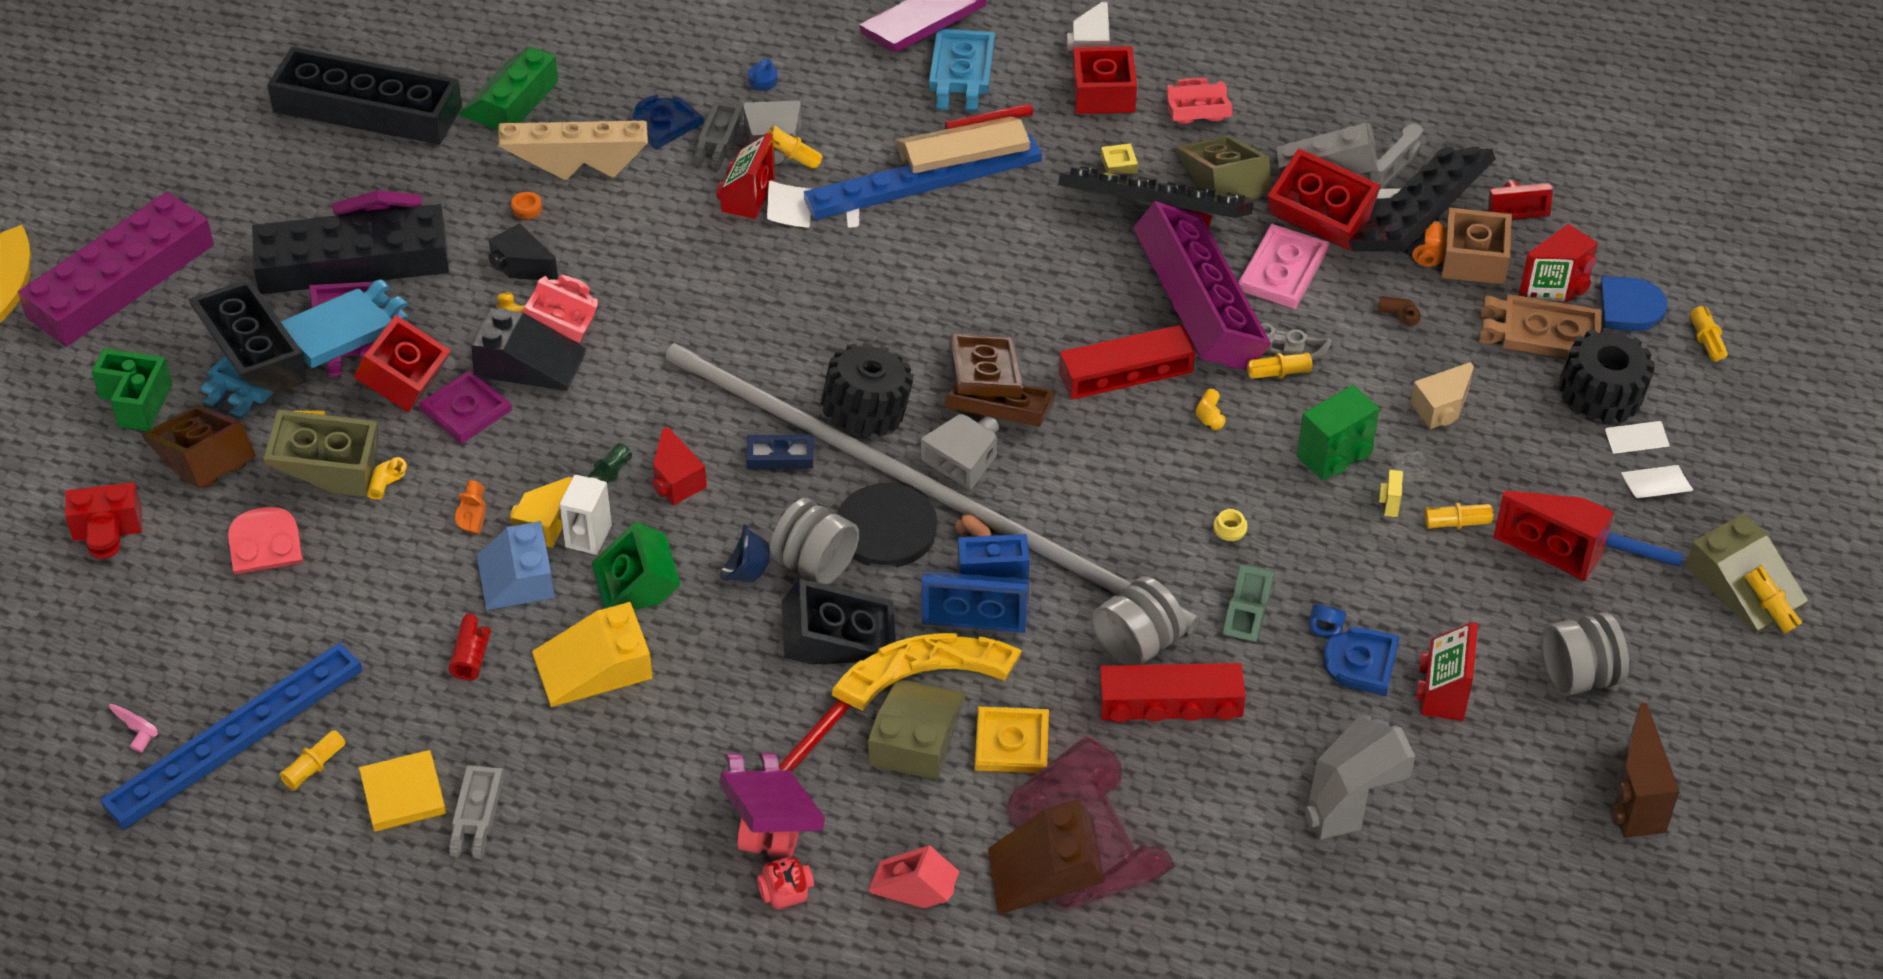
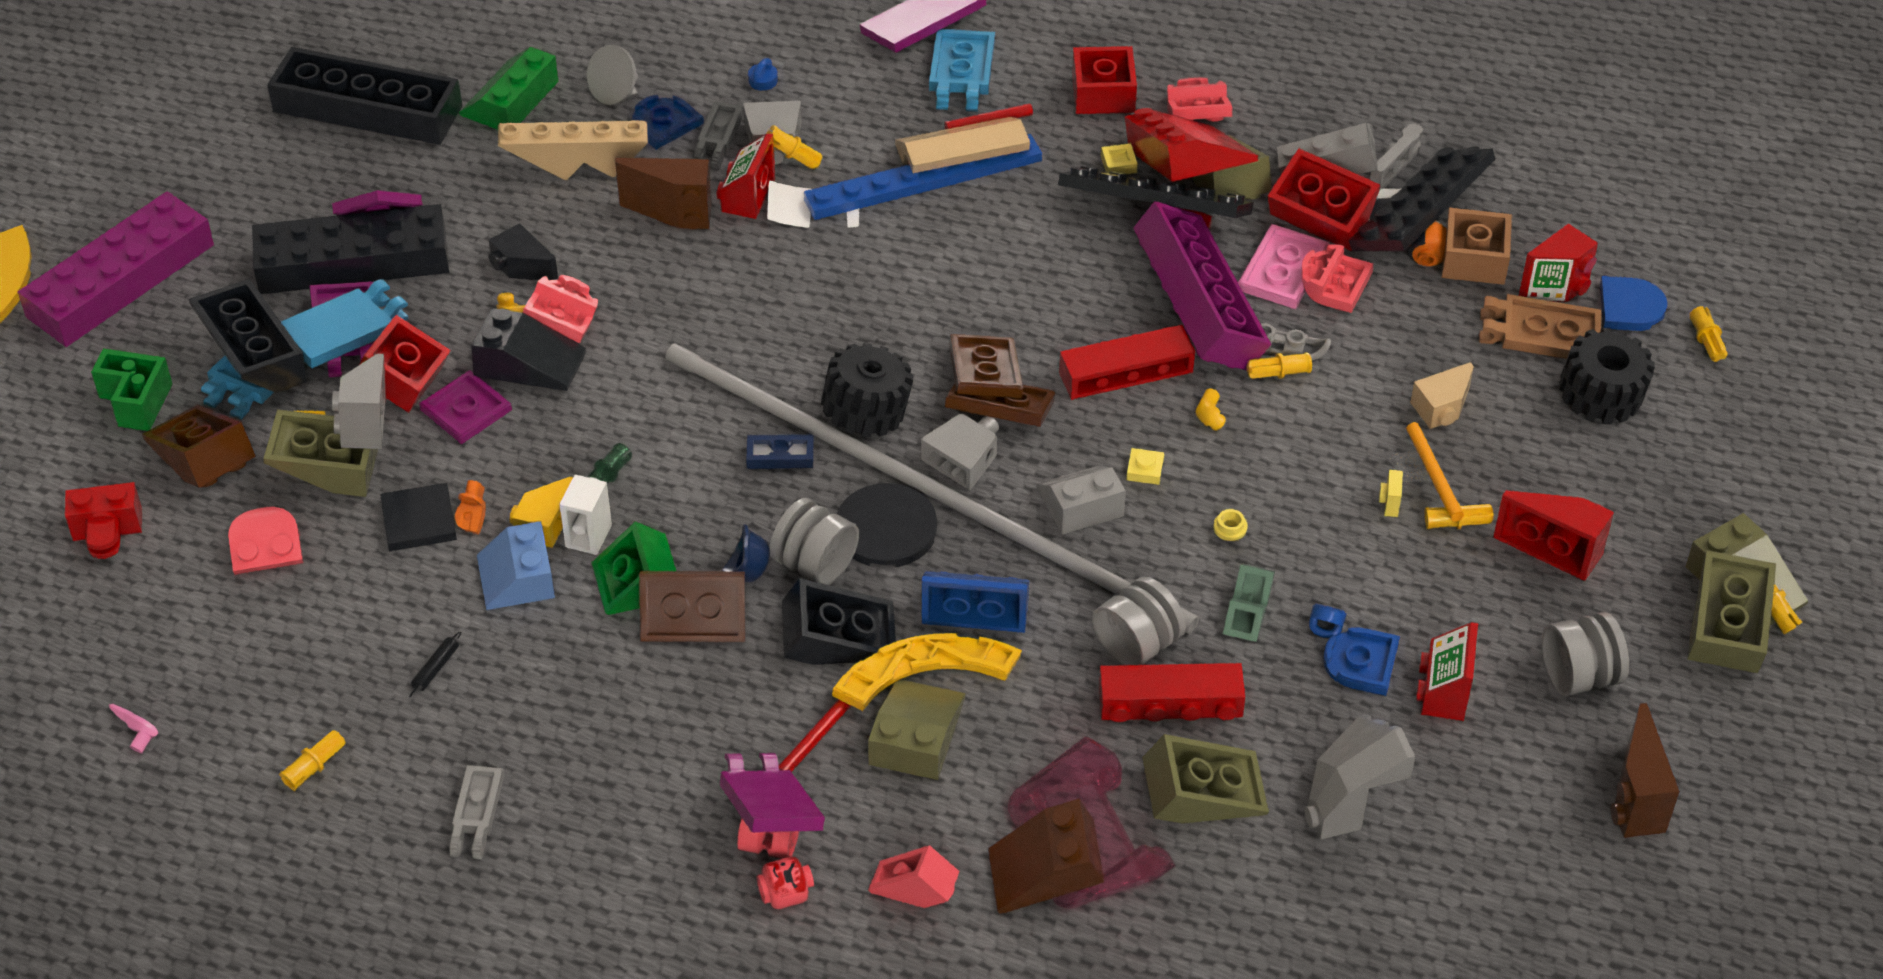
(230, 736): blue plate -> none
(361, 405): none -> light grey slope
(384, 475): yellow arm -> none
(402, 790): yellow tile -> none
(418, 517): none -> black tile
(435, 663): none -> black piece
(469, 649): red hinge -> none
(526, 205): orange tile -> none
(594, 656): yellow slope -> none
(612, 75): none -> light grey shield
(667, 190): none -> reddish brown slope
(676, 469): red slope -> none
(692, 606): none -> reddish brown tile
(971, 525): nougat arm -> none
(994, 556): blue panel -> none
(1011, 739): yellow tile -> none
(1084, 498): none -> light grey slope
(1090, 29): white slope -> none
(1145, 466): none -> light yellow plate
(1182, 146): none -> red slope
(1202, 781): none -> olive slope
(1335, 278): none -> coral slope
(1338, 432): green brick -> none
(1402, 308): reddish brown arm -> none
(1435, 472): none -> light orange bar
(1521, 201): red tile -> none
(1644, 549): blue bar -> none
(1647, 481): white sticker -> none
(1732, 612): none -> olive slope

